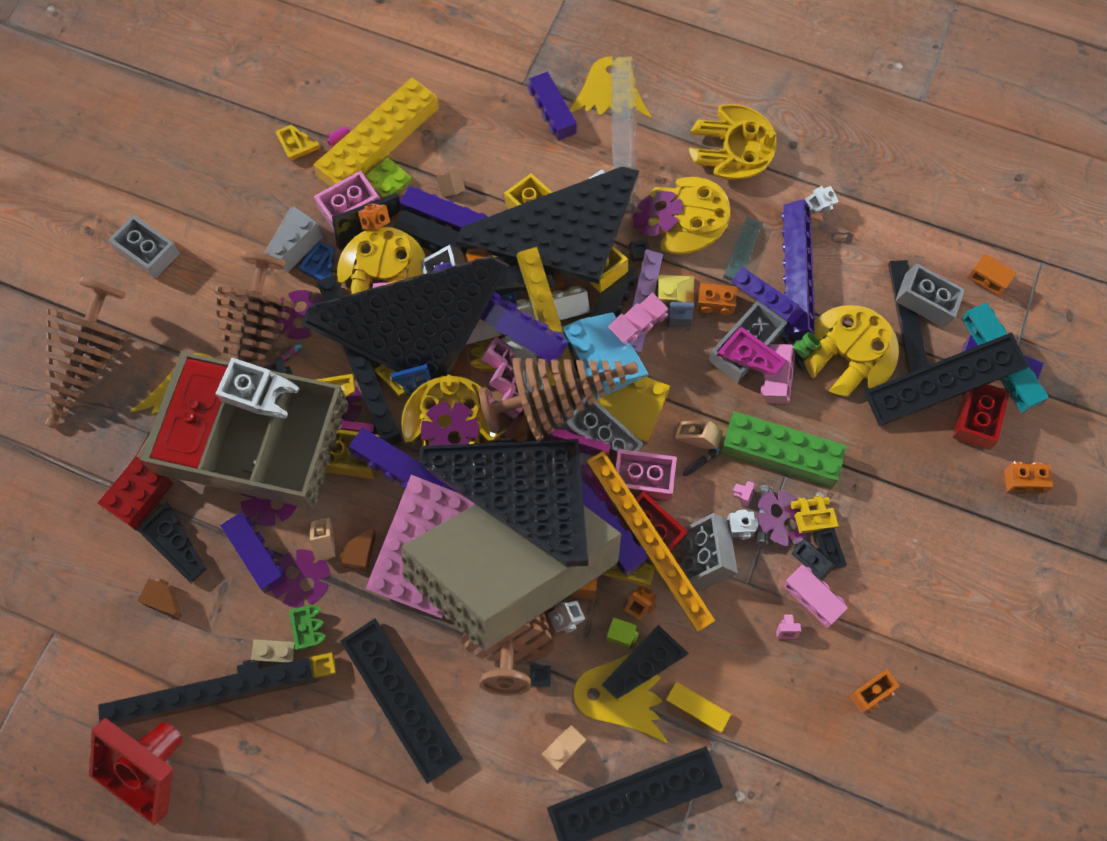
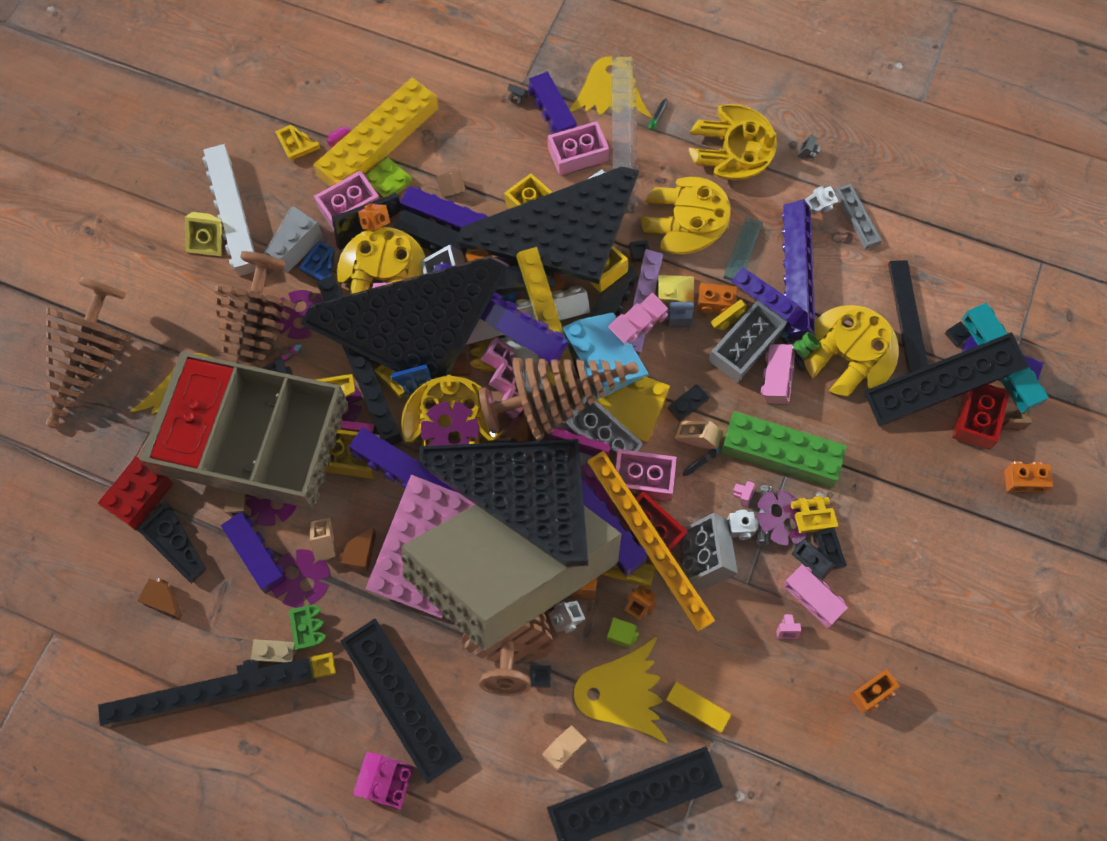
(135, 769): red piece -> none
(144, 246): light grey brick -> none
(203, 234): none -> light yellow slope
(230, 207): none -> white brick
(236, 503): none -> medium nougat panel
(260, 388): white brick -> none
(383, 780): none -> dark pink slope
(517, 91): none -> dark grey tile
(578, 148): none -> bright pink brick
(650, 658): black wing -> none
(658, 114): none -> black piece
(666, 221): magenta piece -> none
(688, 403): none -> black plate
(730, 315): none -> yellow wing
(752, 353): dark pink wing -> none
(809, 148): none -> dark grey tile
(858, 216): none -> light grey tile
(930, 295): light grey brick -> none
(958, 334): none -> black plate
(992, 275): orange brick -> none
(1016, 420): none -> medium nougat panel

